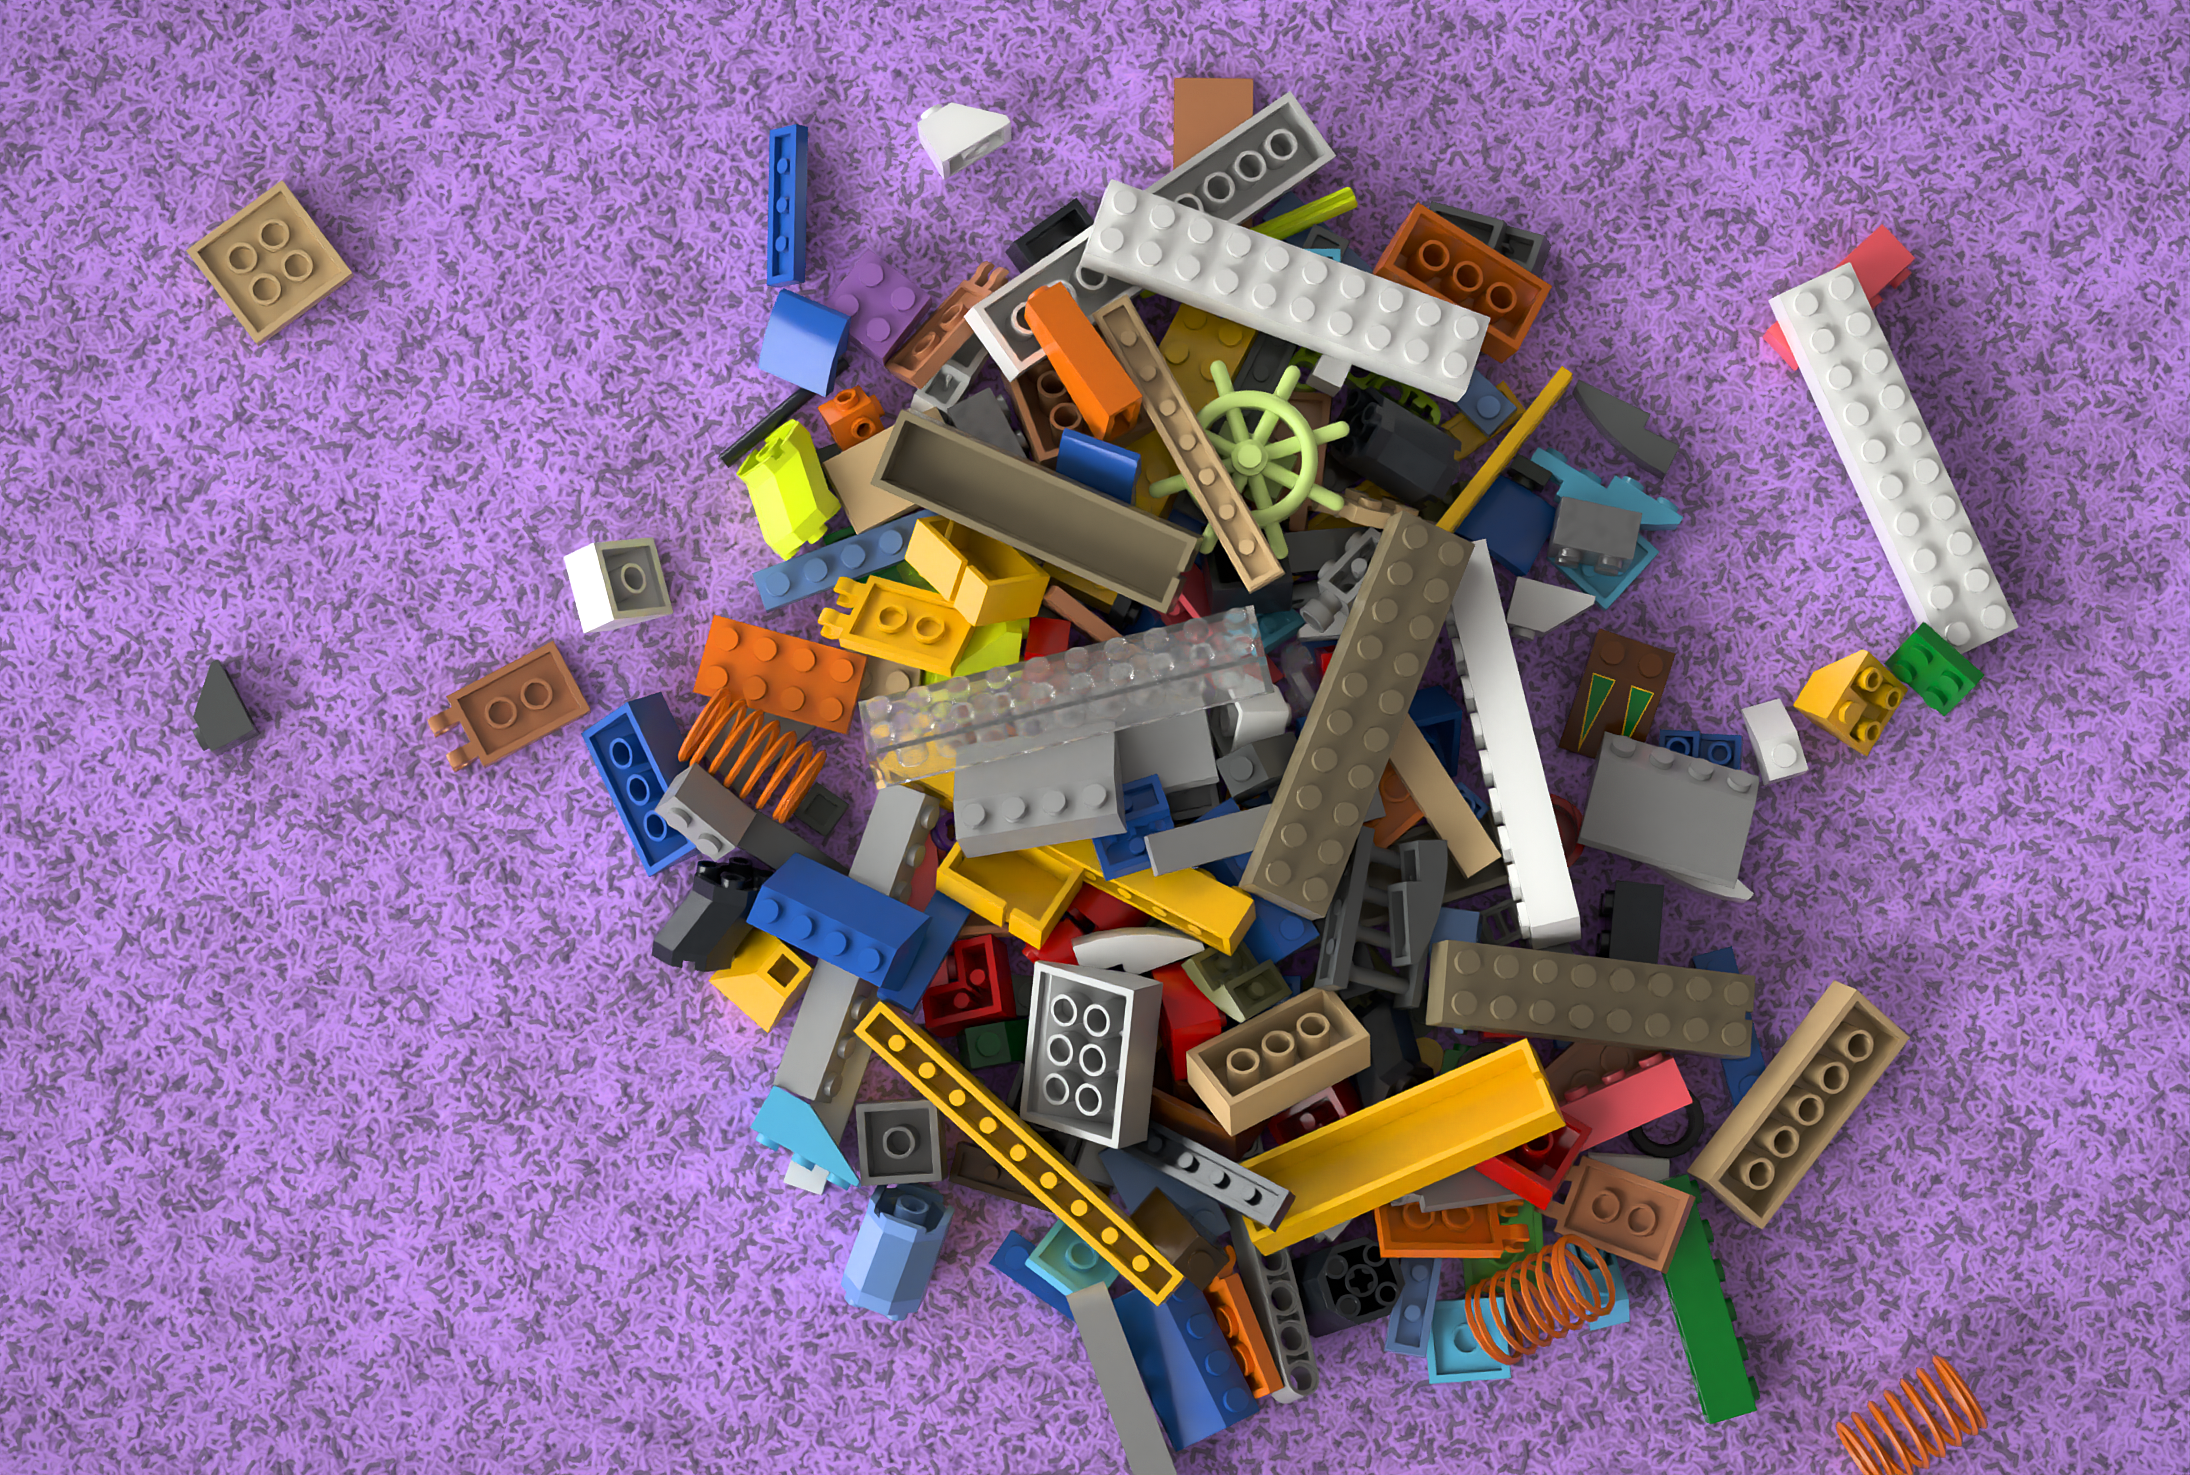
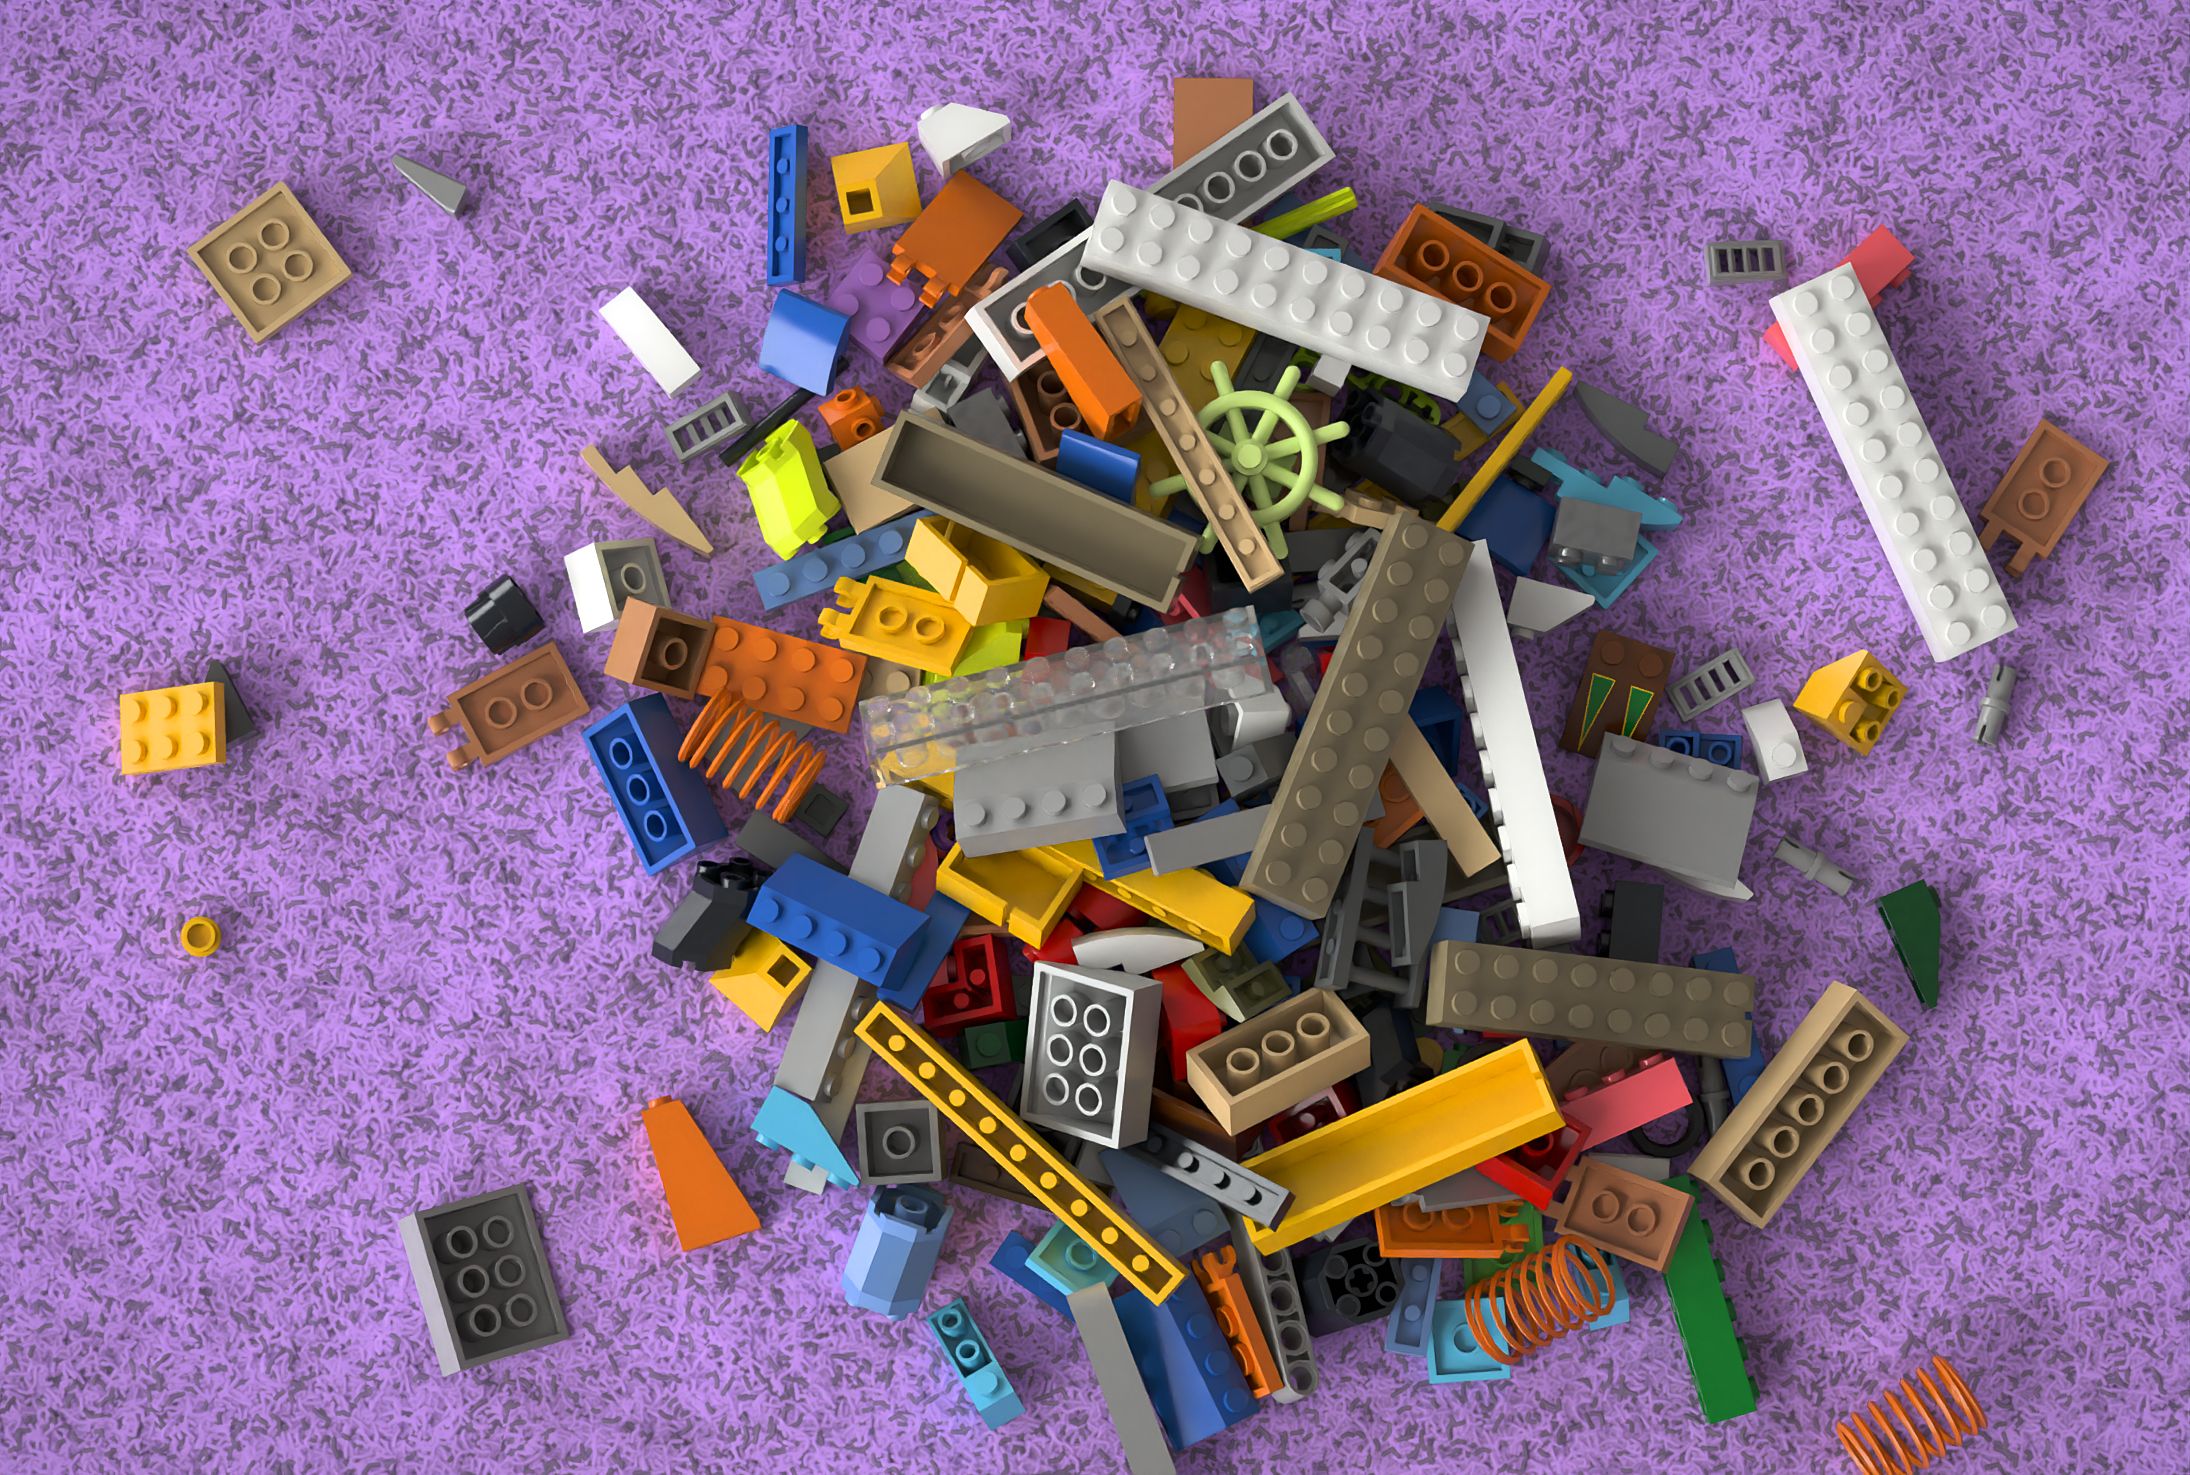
(173, 728): none -> yellow plate
(201, 936): none -> yellow plate
(439, 188): none -> light grey slope
(483, 1279): none -> light grey slope
(504, 615): none -> black piece
(651, 342): none -> white slope
(658, 510): none -> tan slope
(659, 648): none -> medium nougat brick
(697, 1184): none -> orange slope
(705, 812): light grey brick -> none
(729, 431): none -> light grey slope
(876, 188): none -> yellow slope
(954, 237): none -> orange tile
(975, 1364): none -> medium azure slope
(1160, 306): none -> yellow plate
(1180, 1238): dark brown slope -> none
(1712, 1093): none -> dark grey pin
(1717, 278): none -> light grey slope
(1741, 669): none -> light grey slope
(1814, 865): none -> light grey pin
(1914, 928): none -> dark green slope
(1934, 669): green plate -> none
(1994, 706): none -> light grey pin
(2040, 494): none -> nougat tile

